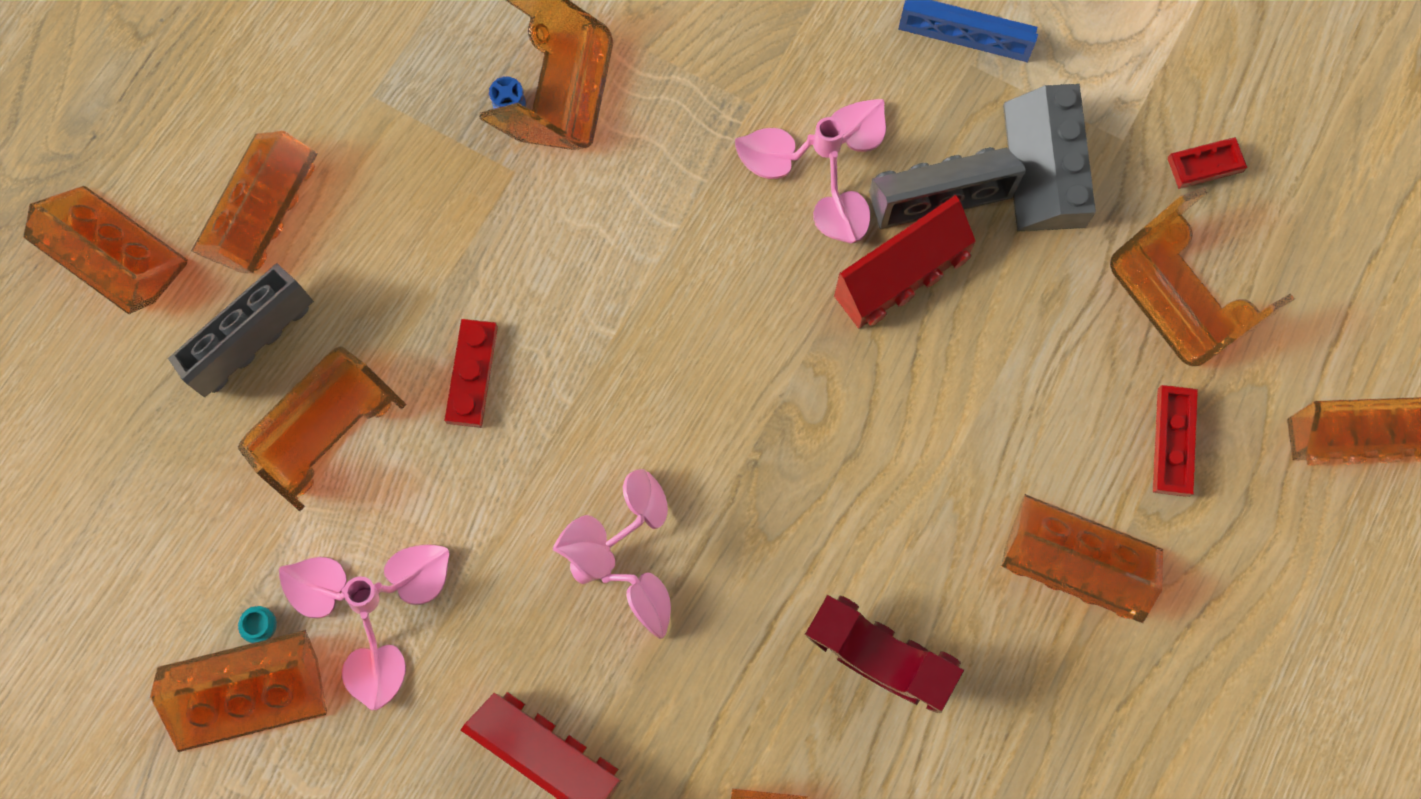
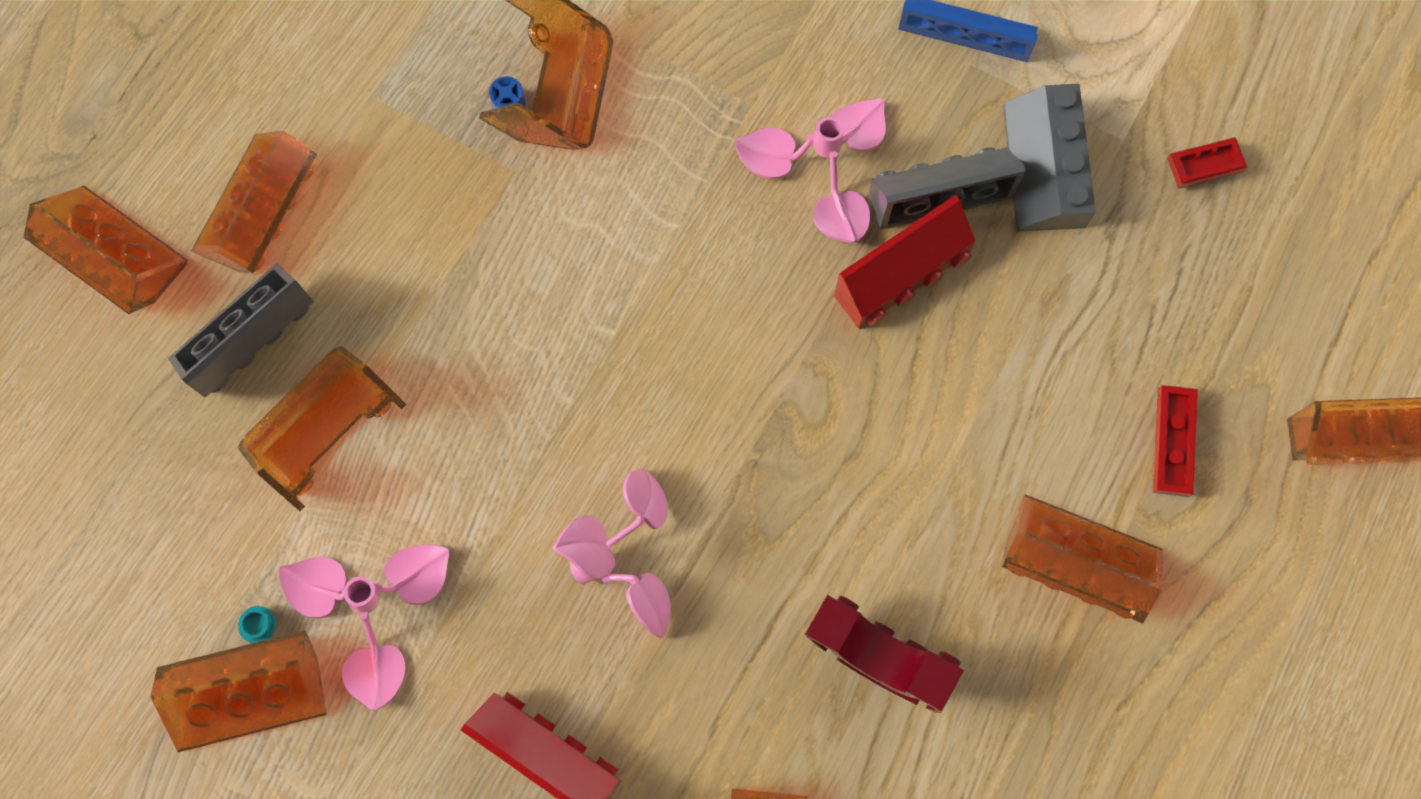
(471, 373): red plate -> none
(1174, 295): clear orange windscreen -> none

